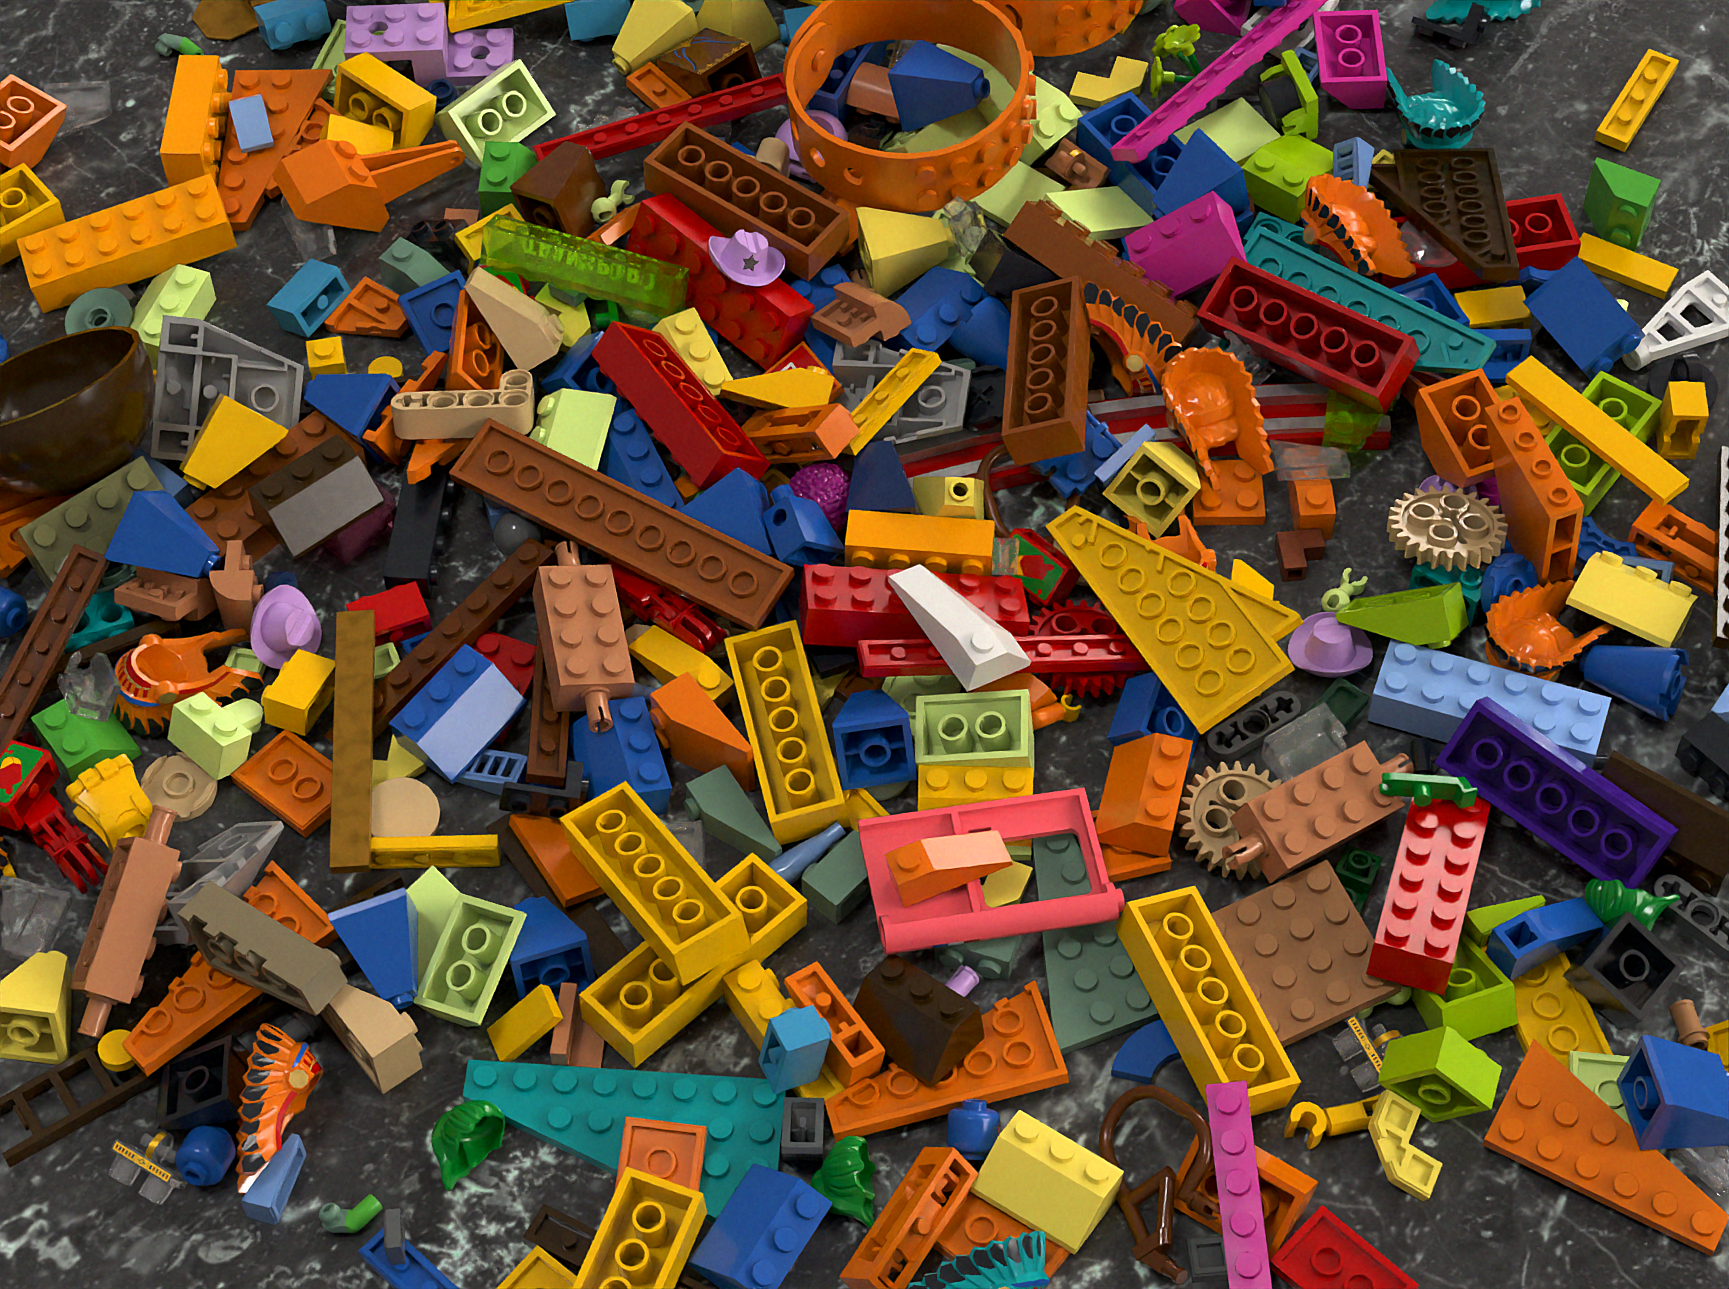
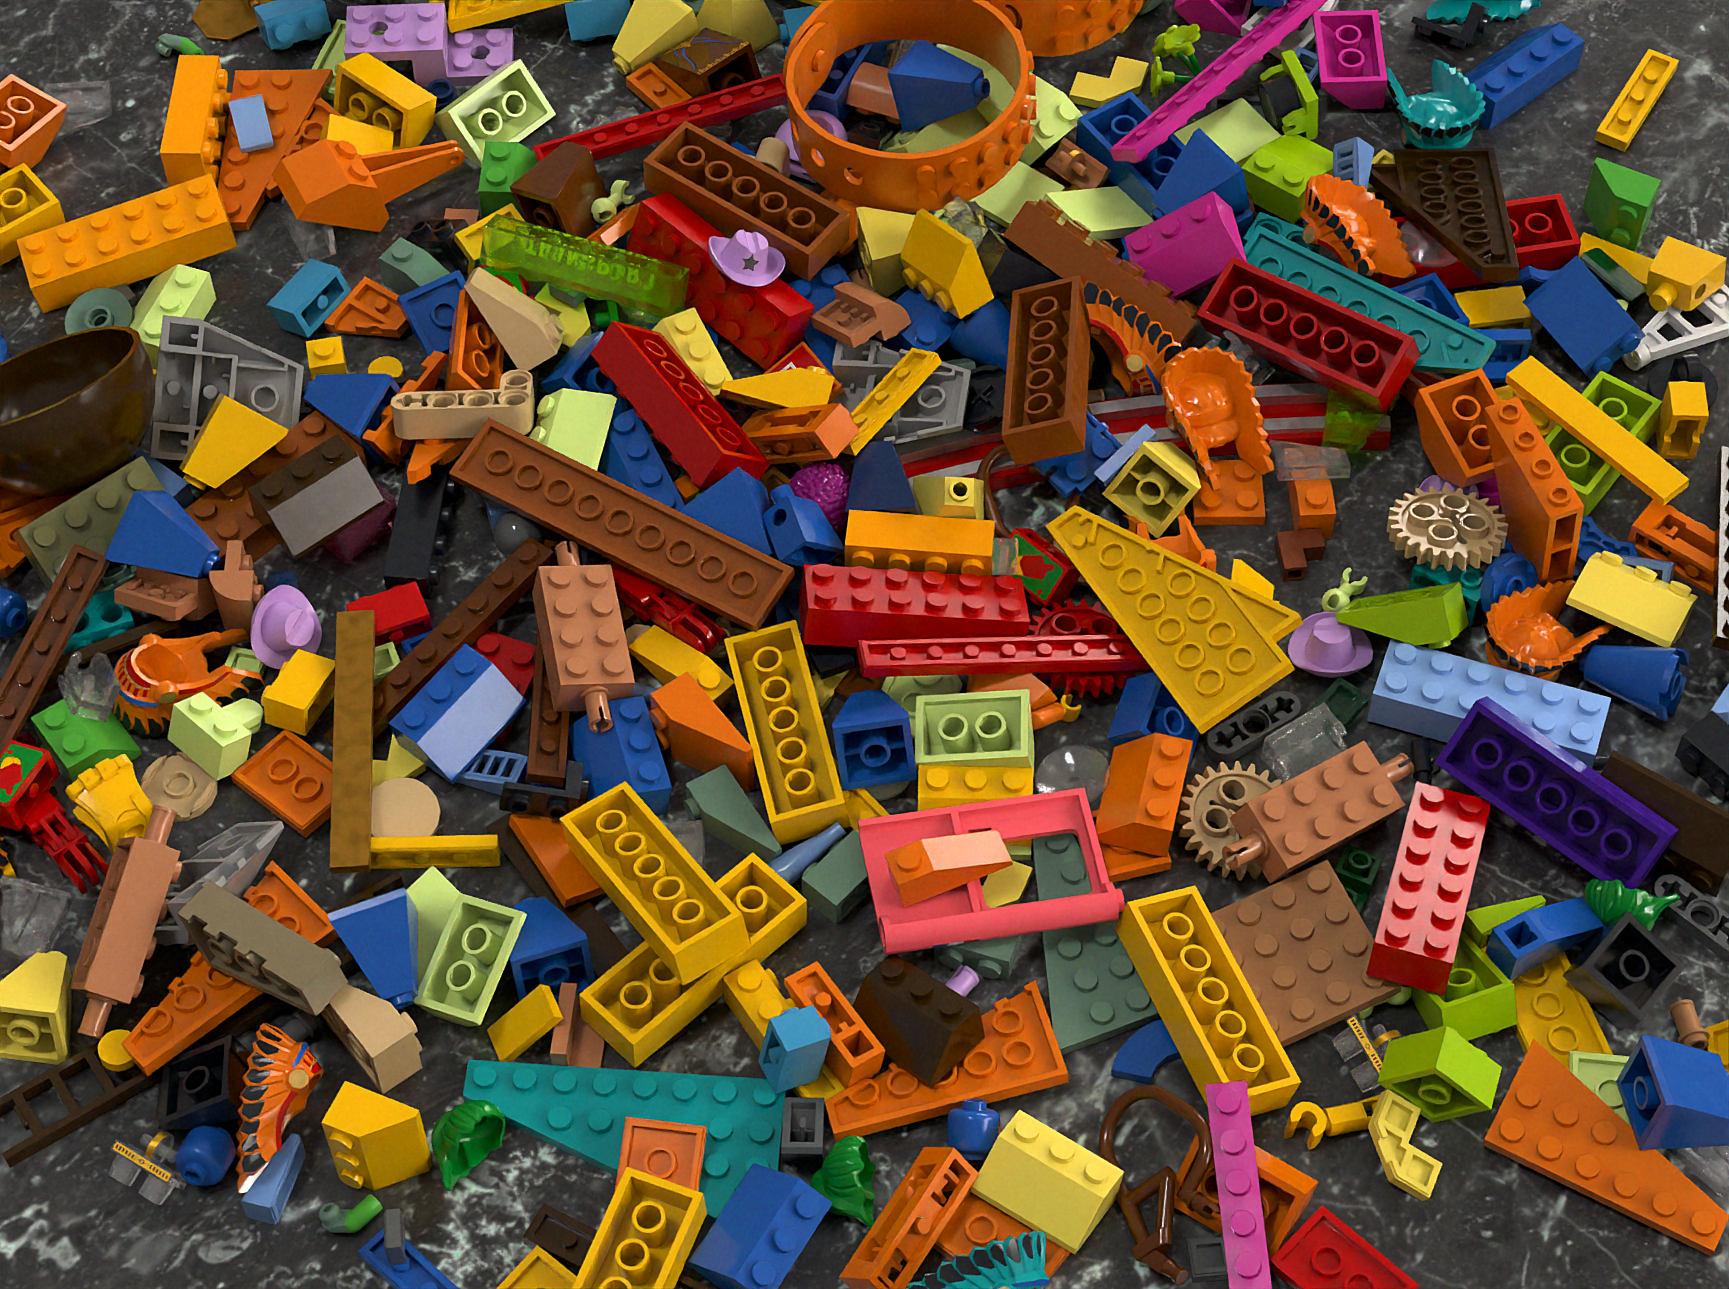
(375, 1139): none -> yellow slope
(944, 266): none -> yellow slope
(964, 636): white wedge -> none
(1074, 765): none -> clear dish
(1429, 787): green piece -> none
(1525, 70): none -> blue slope
(1614, 276): none -> dark green slope
(1683, 275): none -> yellow torso

